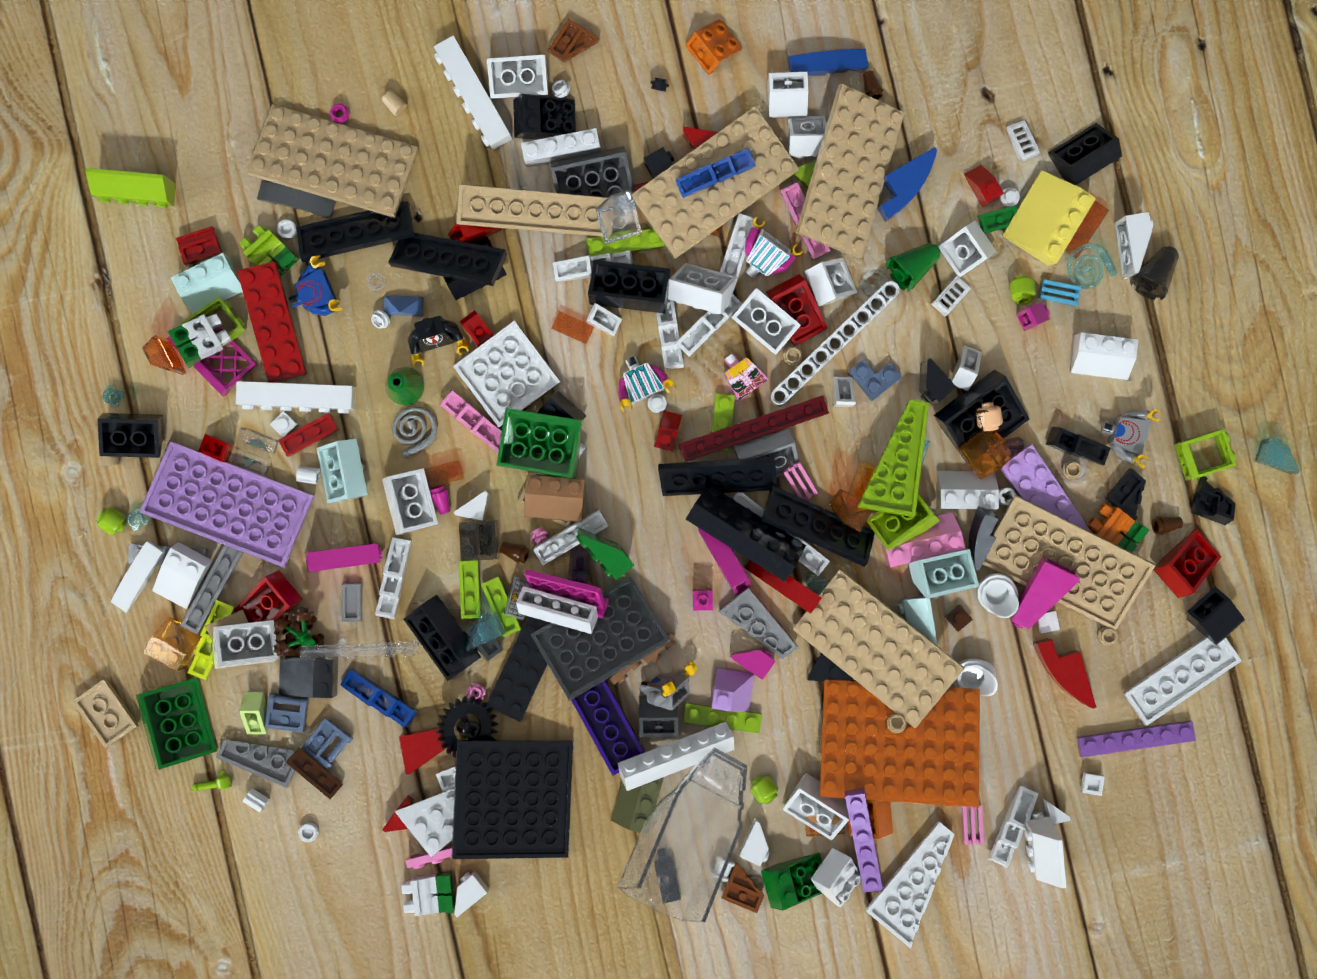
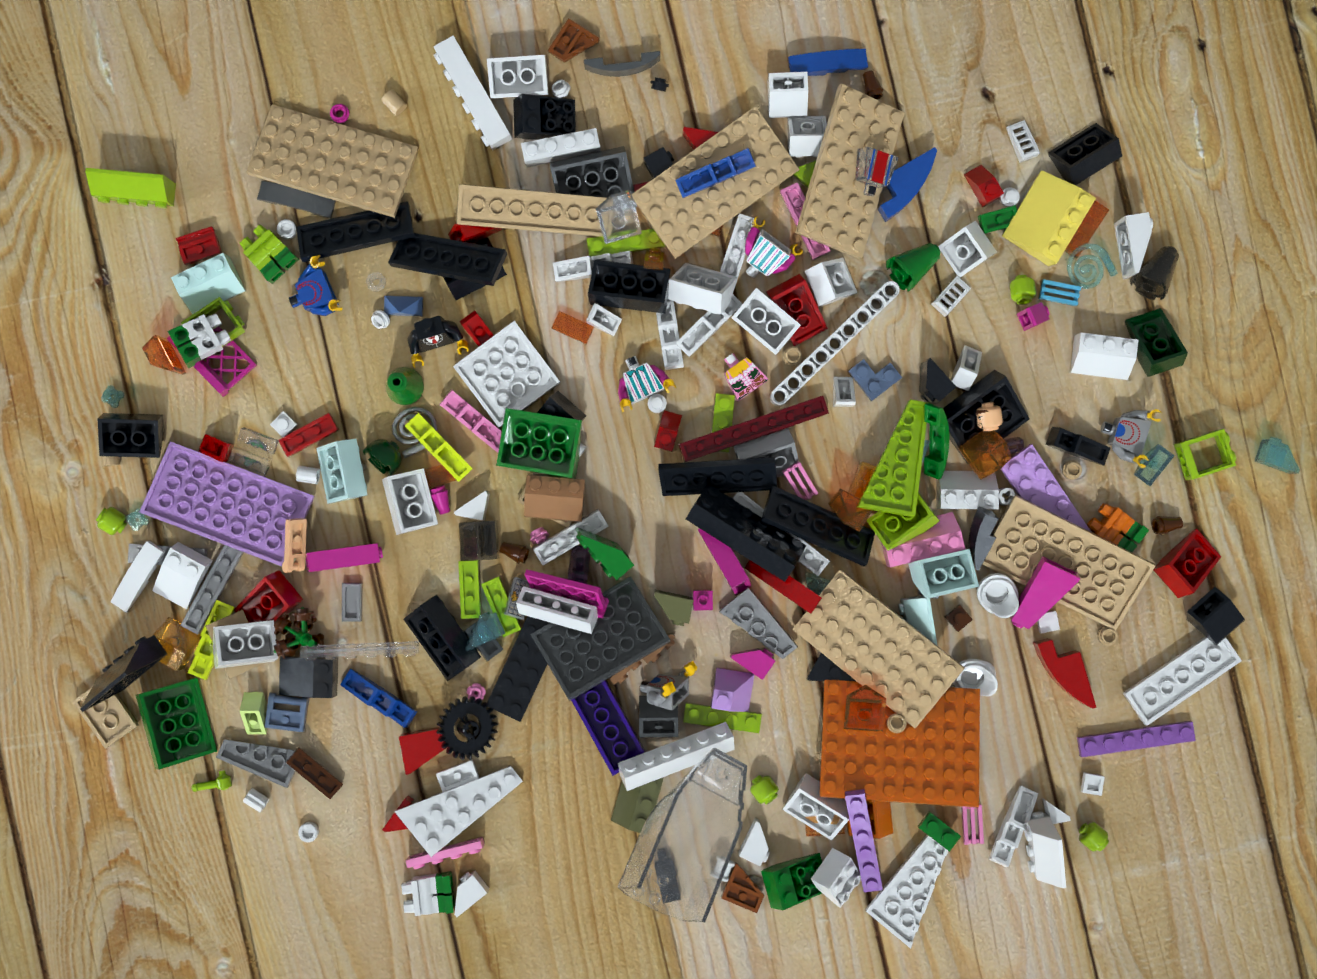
(125, 670): none -> black slope
(272, 322): red plate -> none
(295, 396): white brick -> none
(295, 545): none -> light nougat plate
(322, 738): sand blue plate -> none
(384, 456): none -> dark green cylinder
(393, 578): white slope -> none
(438, 447): none -> neon yellow slope
(512, 799): black plate -> none
(622, 69): none -> dark grey slope
(654, 259): none -> clear orange plate
(675, 606): none -> olive slope
(712, 45): orange bracket -> none
(865, 710): none -> clear orange slope
(874, 169): none -> clear torso
(939, 441): none -> green slope
(939, 831): none -> green plate
(1093, 836): none -> lime head
(1127, 493): black wing -> none
(1157, 342): none -> dark green slope
(1158, 460): none -> clear light blue slope
(1212, 503): black slope -> none

